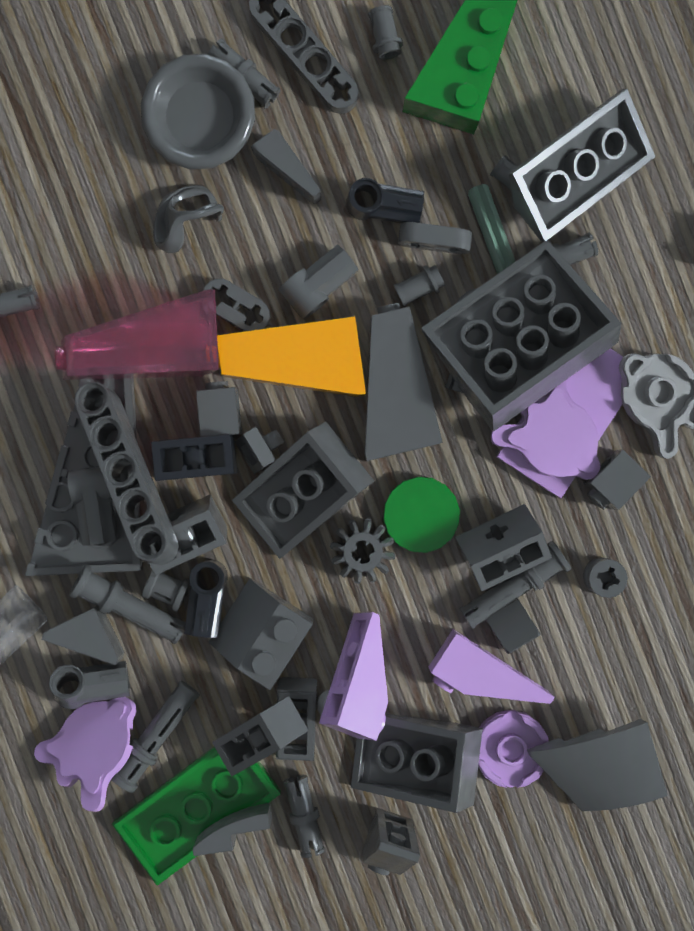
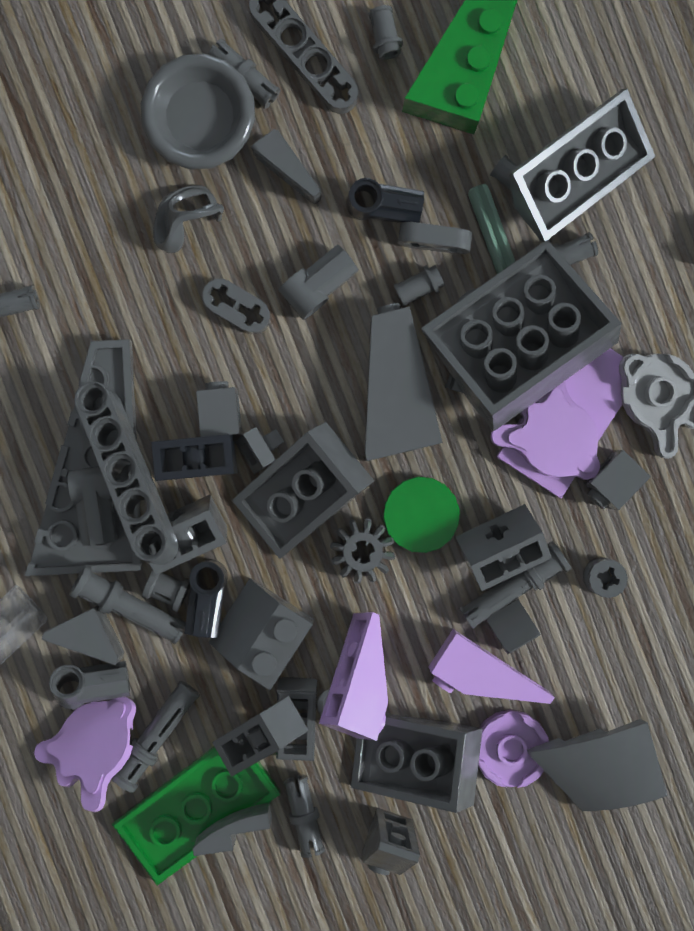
(153, 343): clear pink slope -> none
(301, 356): light orange slope -> none

